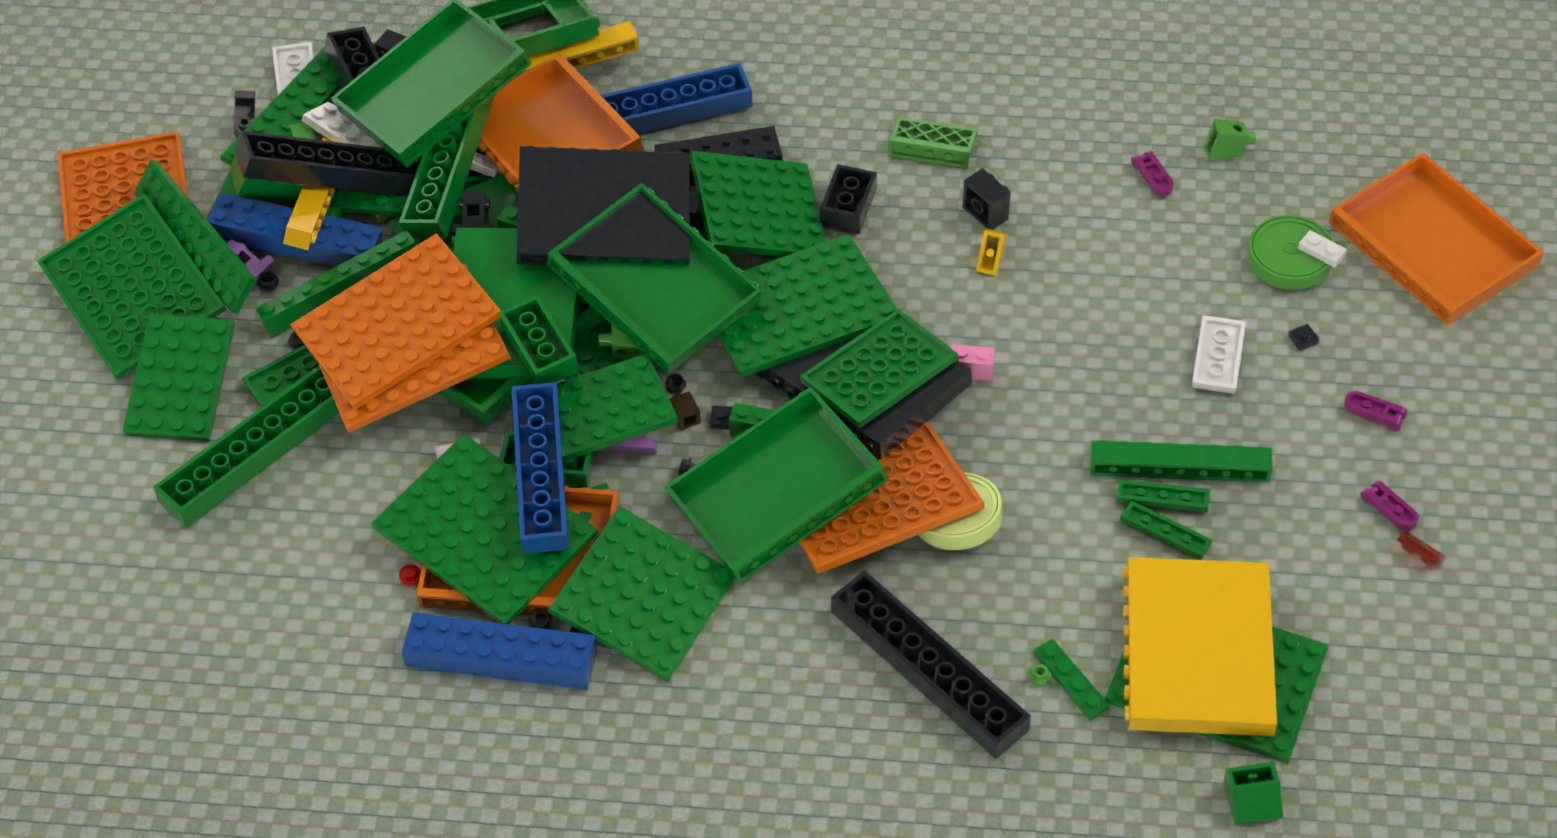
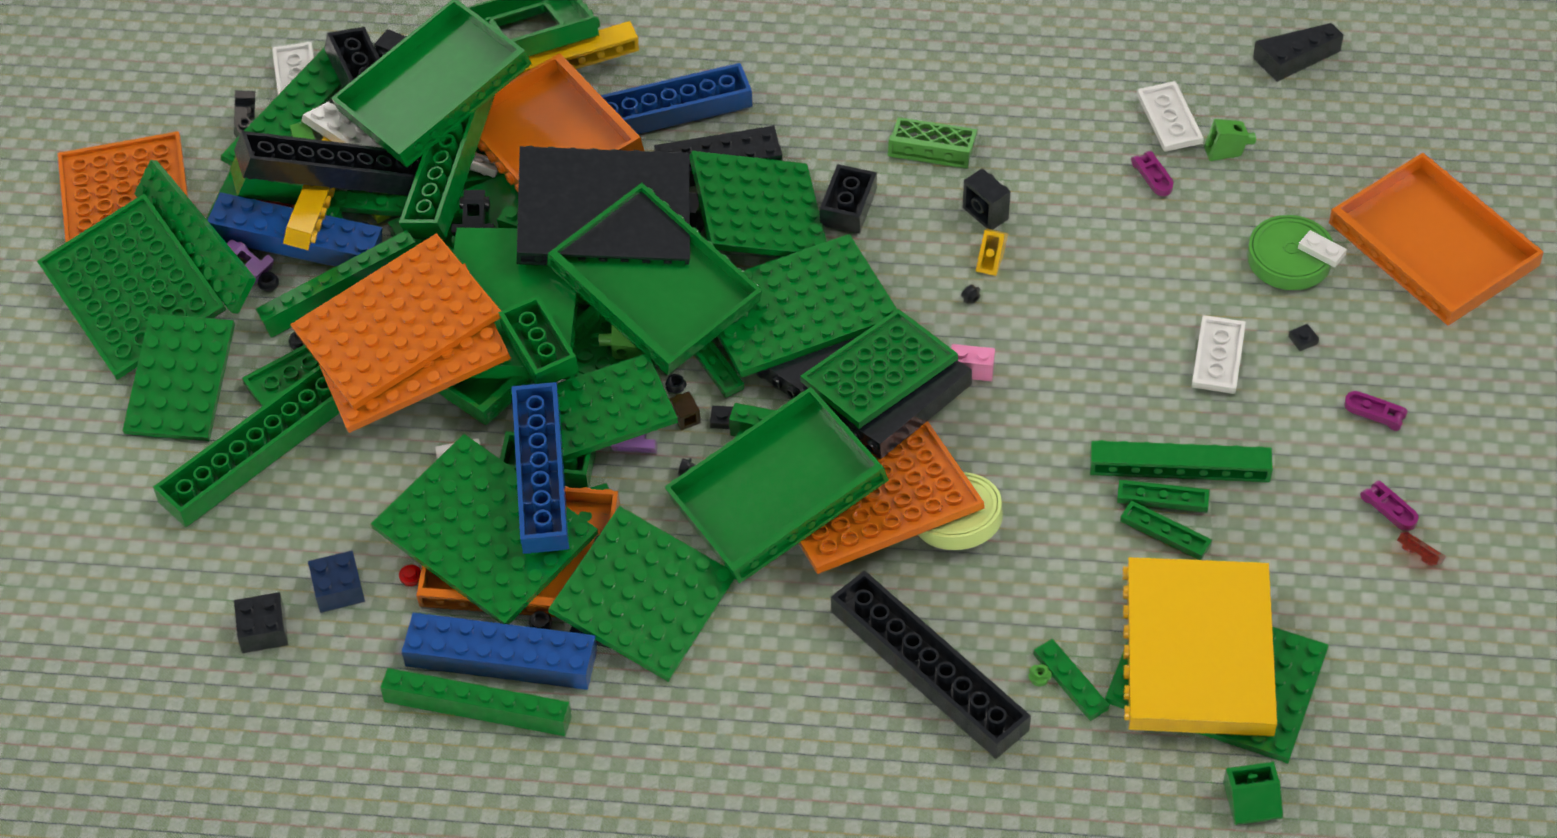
(261, 622): none -> black brick
(336, 581): none -> dark blue brick
(476, 702): none -> green brick
(719, 370): none -> green plate
(971, 294): none -> black plate
(1169, 116): none -> white plate
(1297, 50): none -> black wedge

